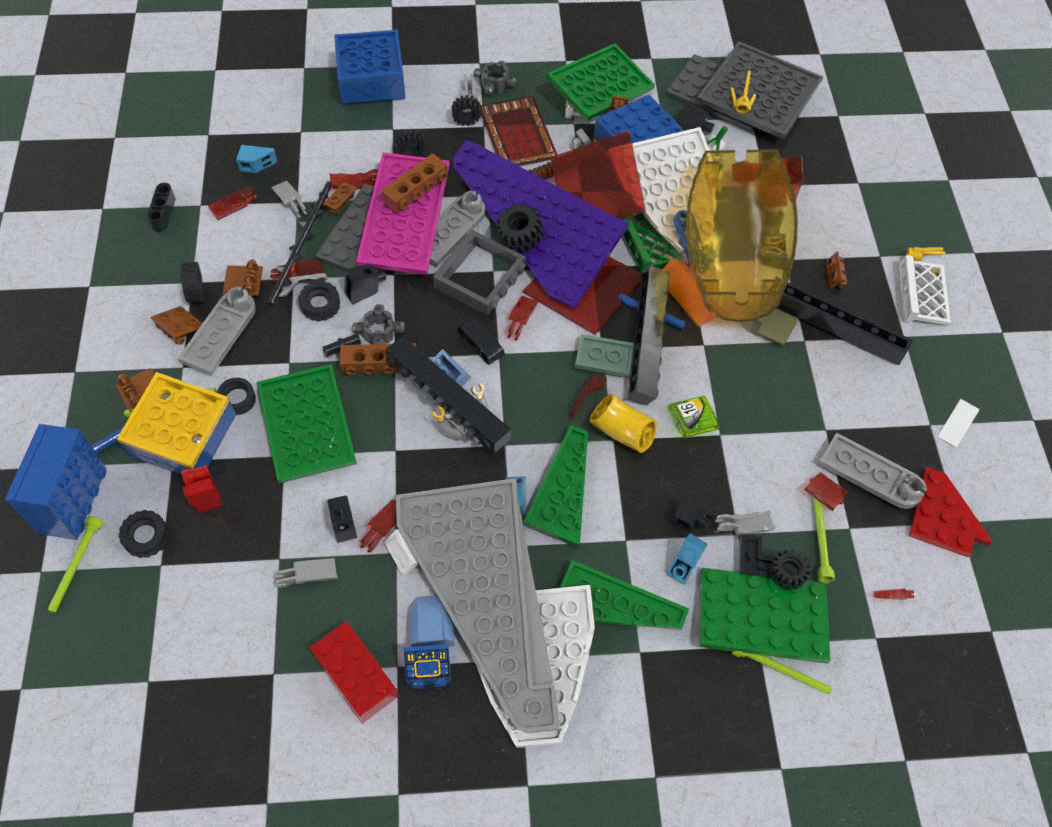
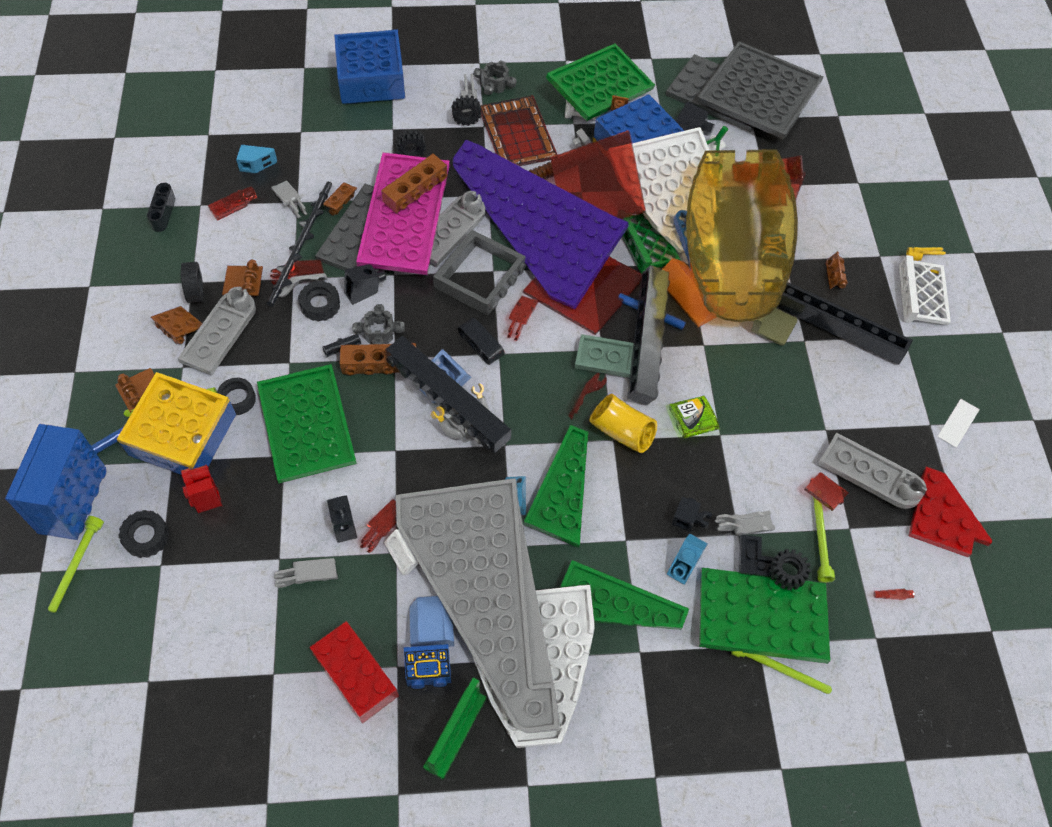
(356, 180): clear red arm -> none
(455, 731): none -> green fence
(516, 217): black tyre -> none
(743, 104): yellow plant -> none

